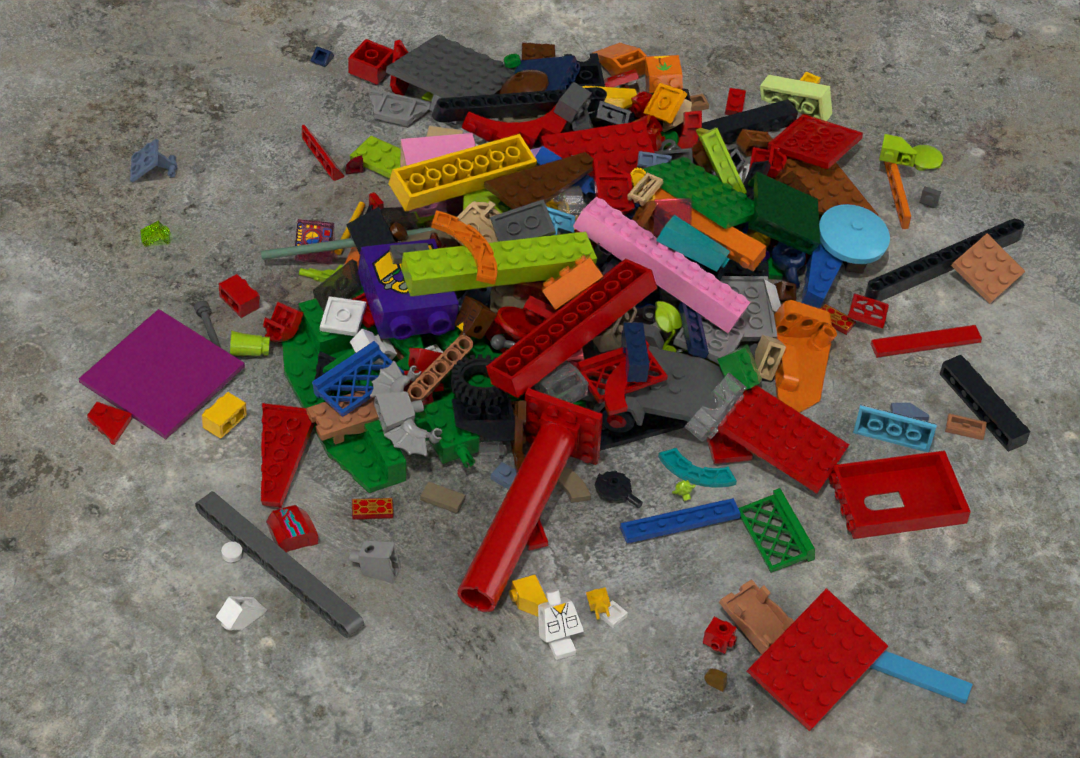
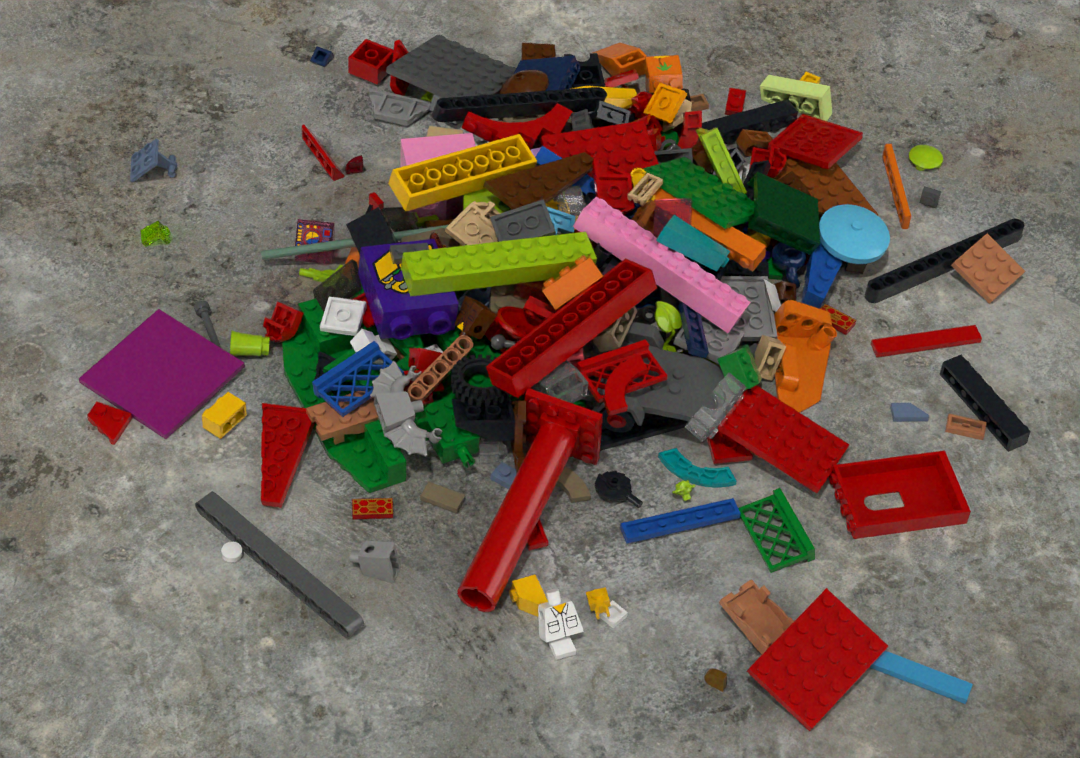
(239, 295): red brick -> none
(239, 612): white slope -> none
(292, 528): red slope -> none
(356, 214): yellow bar -> none
(378, 156): lime plate -> none
(398, 231): reddish brown tile -> none
(473, 241): orange tile -> none
(512, 60): green tile -> none
(573, 102): dark grey brick -> none
(636, 352): dark blue arch -> none
(648, 159): sand blue tile -> none
(720, 635): red brick -> none
(868, 311): red piece -> none
(894, 428): medium azure slope -> none
(897, 151): lime slope -> none

